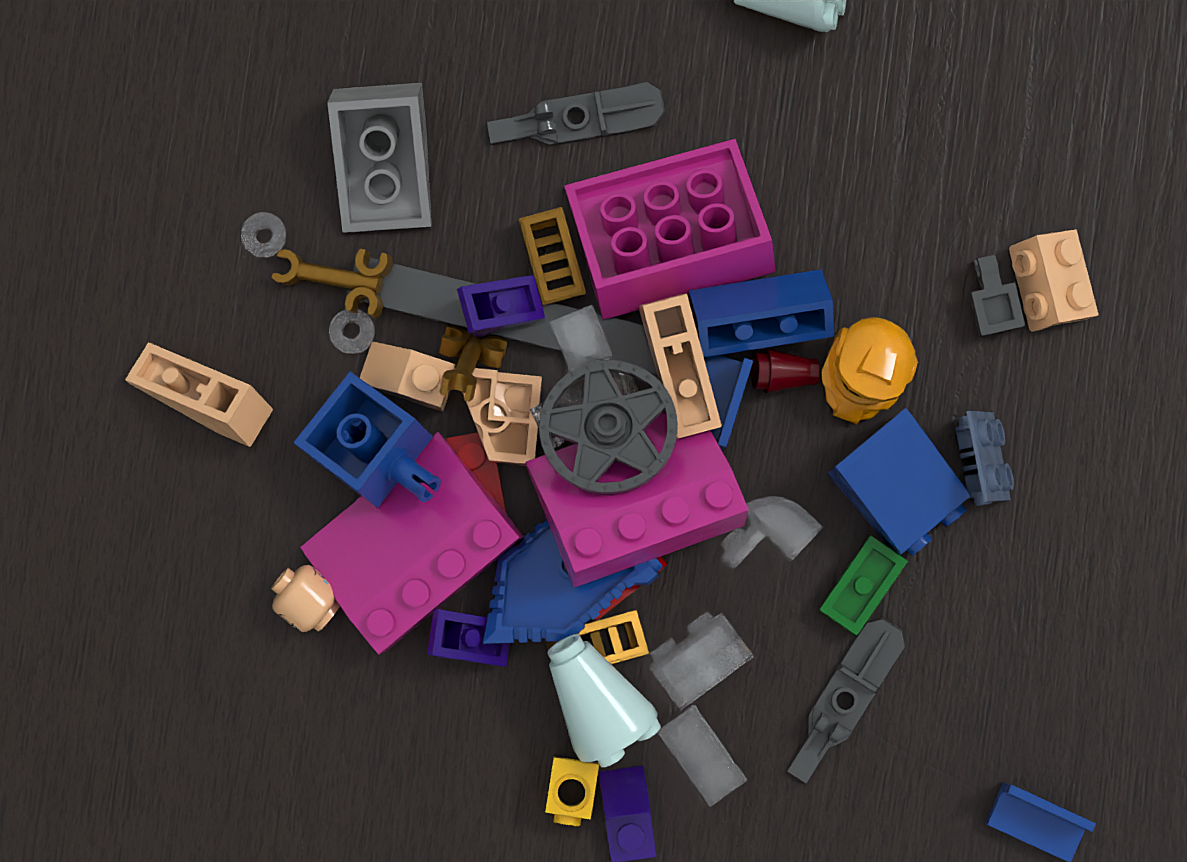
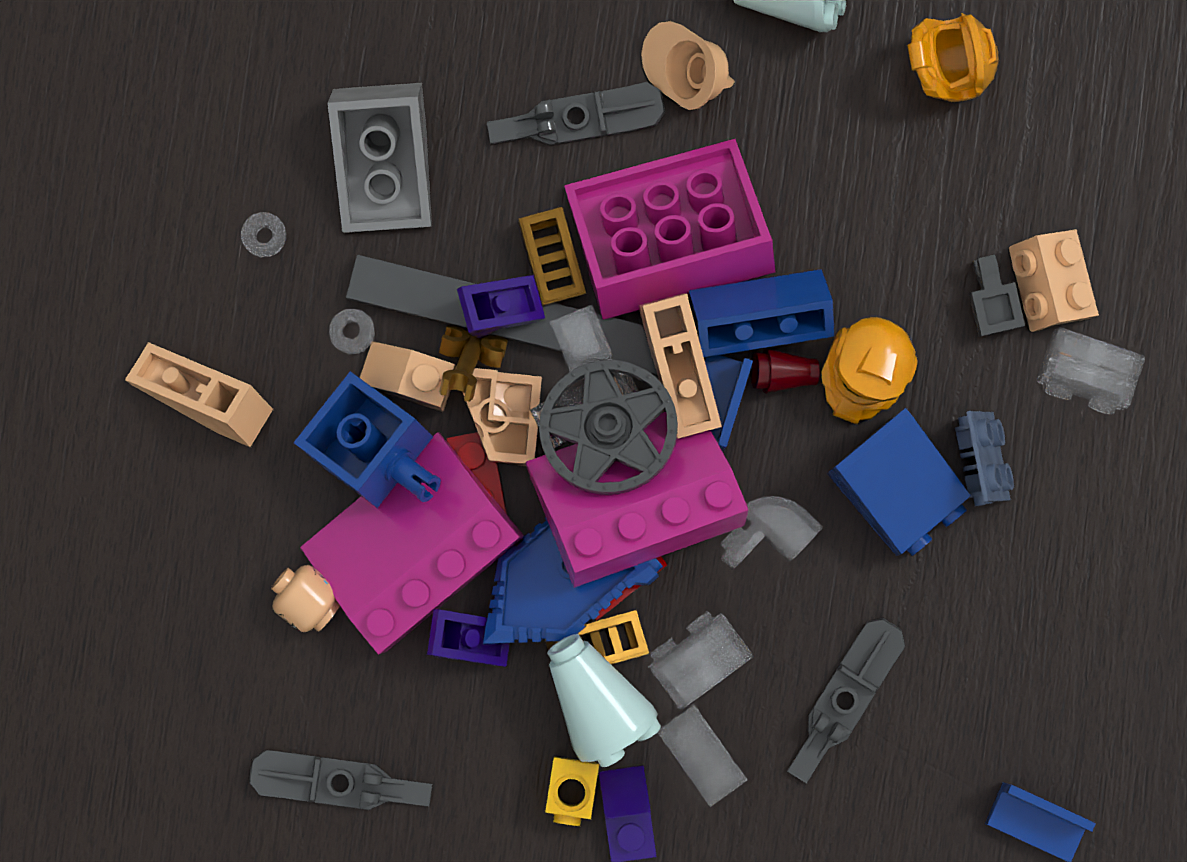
(311, 780): none -> dark grey piece
(365, 283): pearl gold bar -> none
(684, 65): none -> light nougat piece
(863, 585): green plate -> none
(953, 57): none -> light orange helmet
(1090, 370): none -> clear brick

